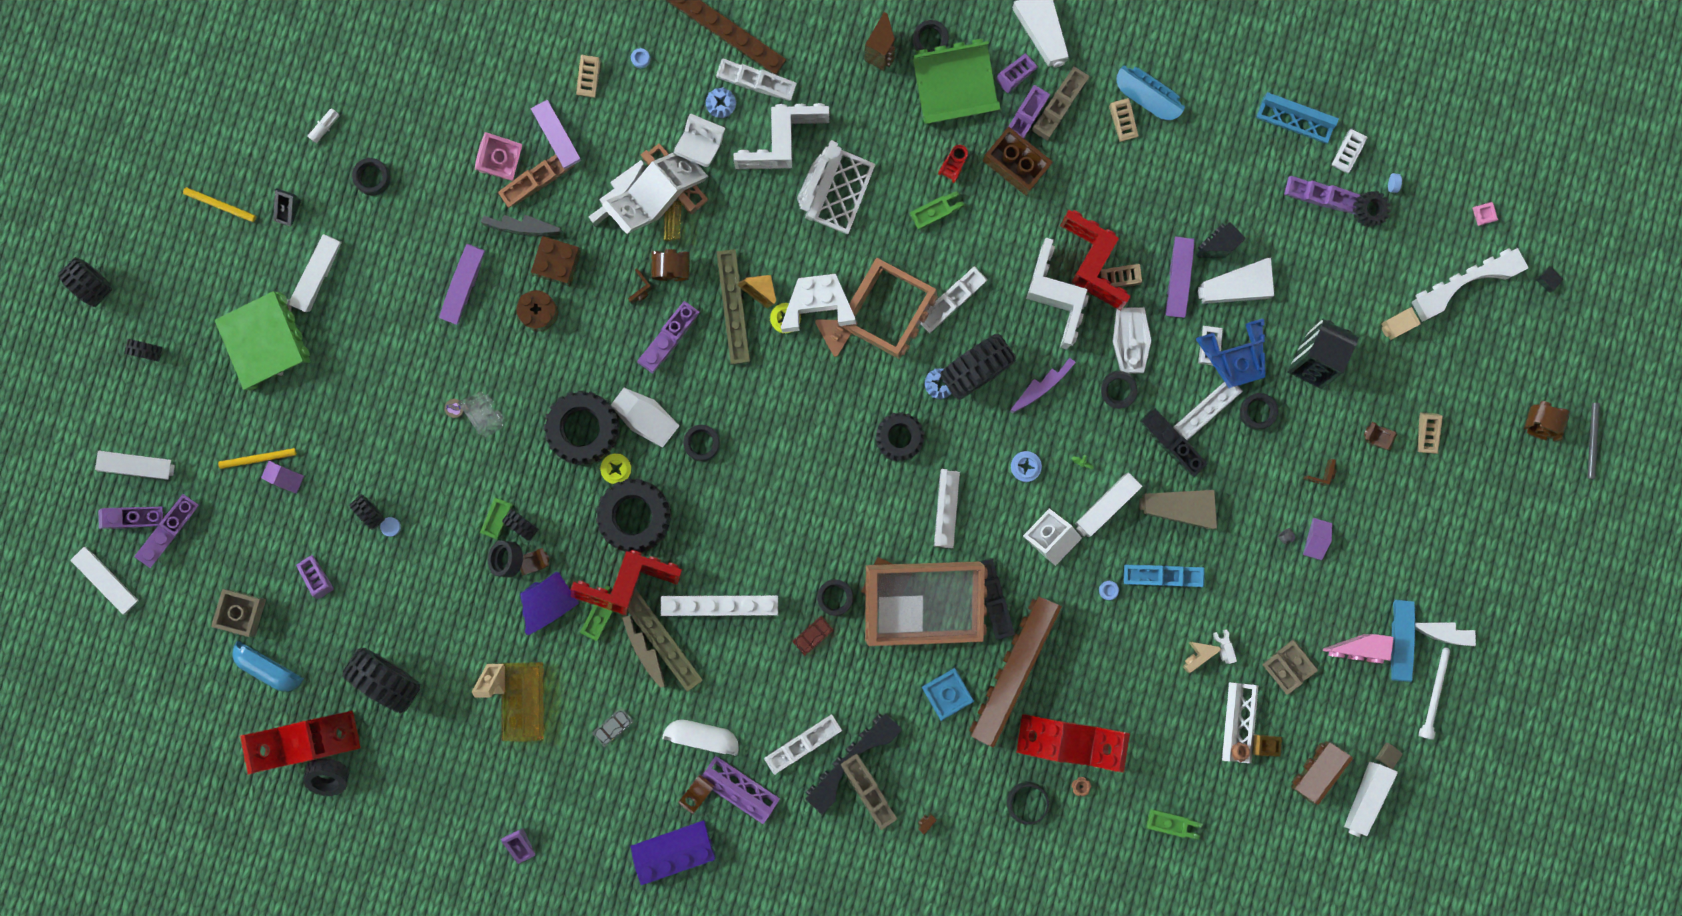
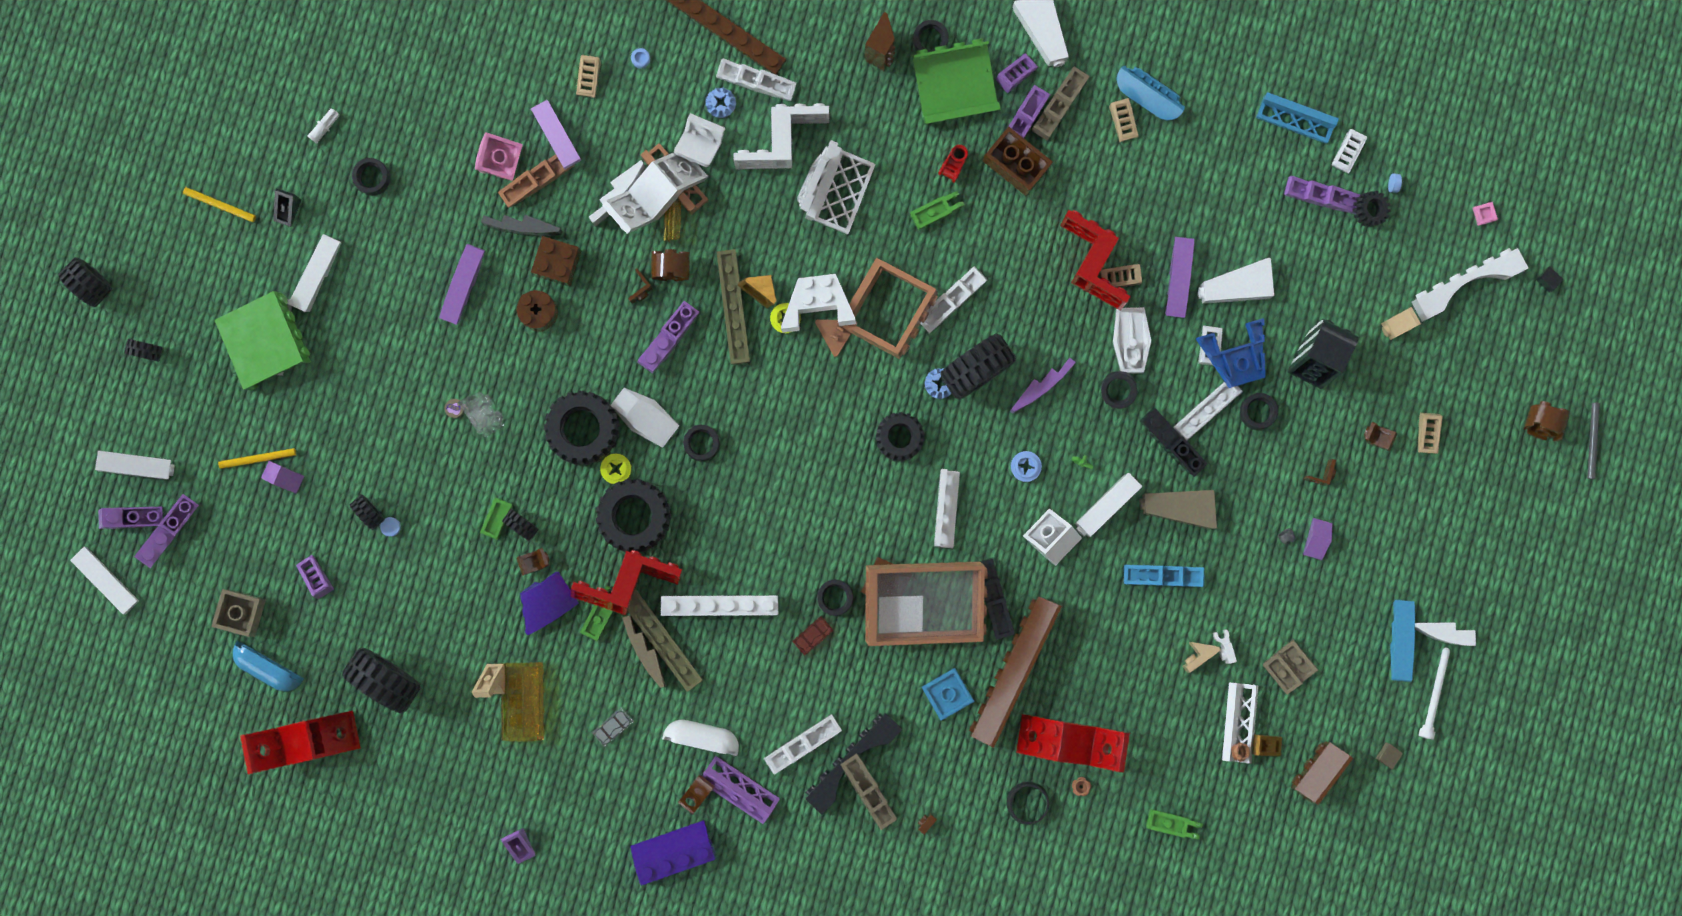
(330, 768): black tyre -> none
(514, 561): black tyre -> none
(1058, 294): white bracket -> none
(1108, 590): light blue tile -> none
(1224, 241): black slope -> none
(1369, 798): white slope -> none
(1370, 646): bright pink slope -> none

